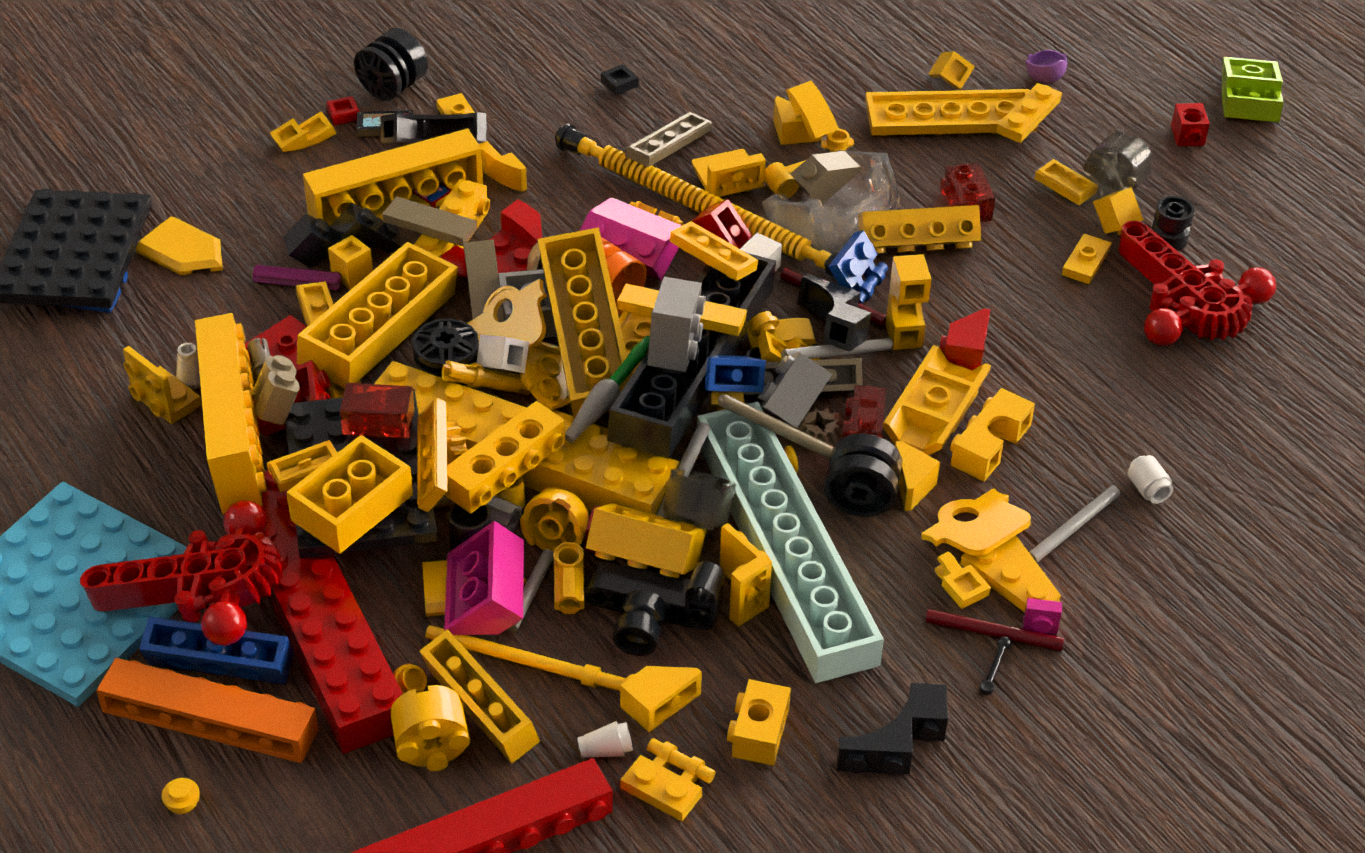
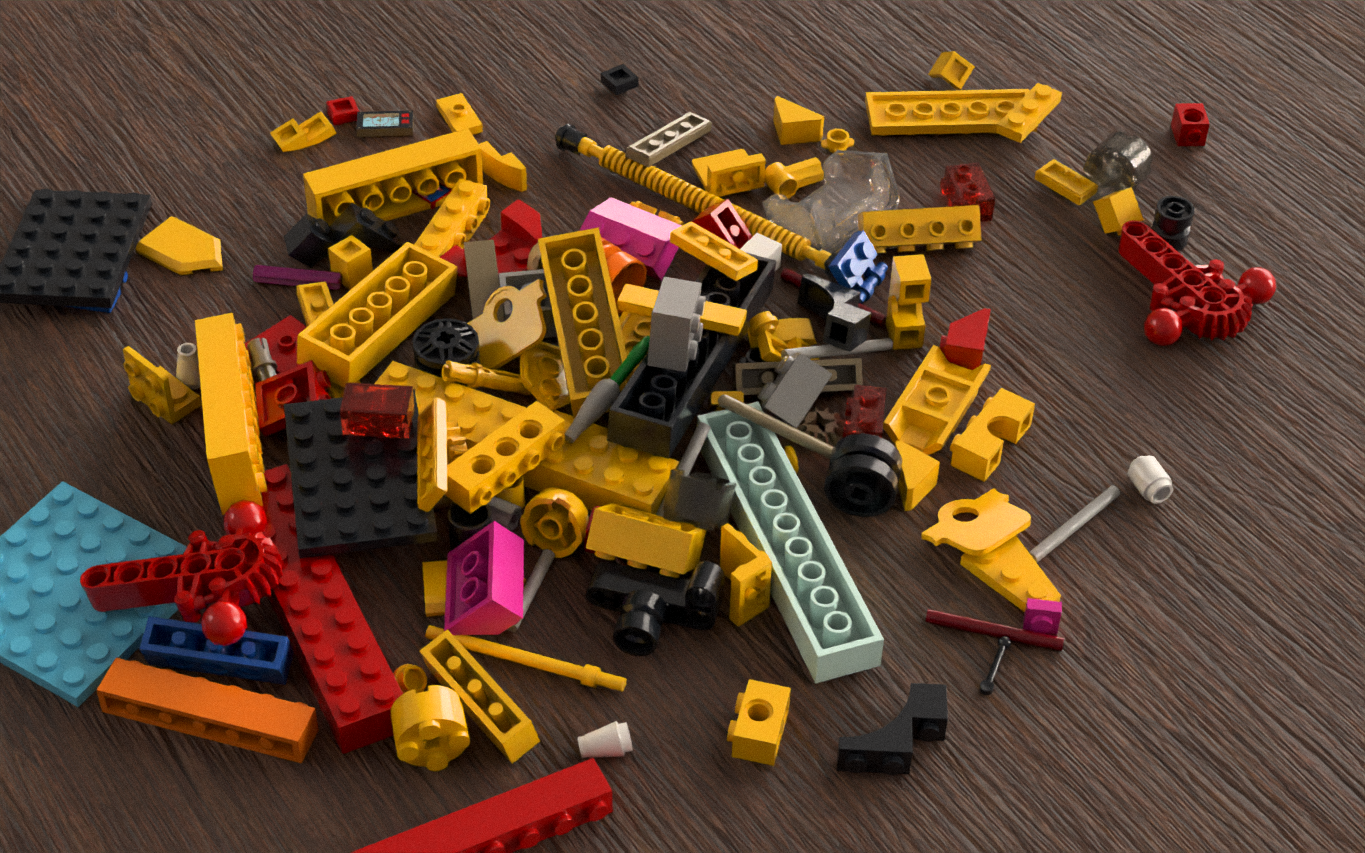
(180, 795): yellow plate -> none
(275, 389): dark tan brick -> none
(306, 465): yellow tile -> none
(350, 493): yellow brick -> none
(390, 64): black wheel -> none
(411, 128): black arch -> none
(429, 221): dark tan tile -> none
(502, 353): white brick -> none
(568, 578): yellow piece -> none
(658, 693): yellow slope -> none
(662, 787): yellow plate -> none
(735, 374): blue slope -> none
(815, 112): yellow slope -> none
(825, 174): dark tan slope -> none
(962, 584): yellow plate -> none
(1046, 66): medium lavender hair -> none
(1086, 258): yellow plate -> none
(1251, 89): lime slope -> none

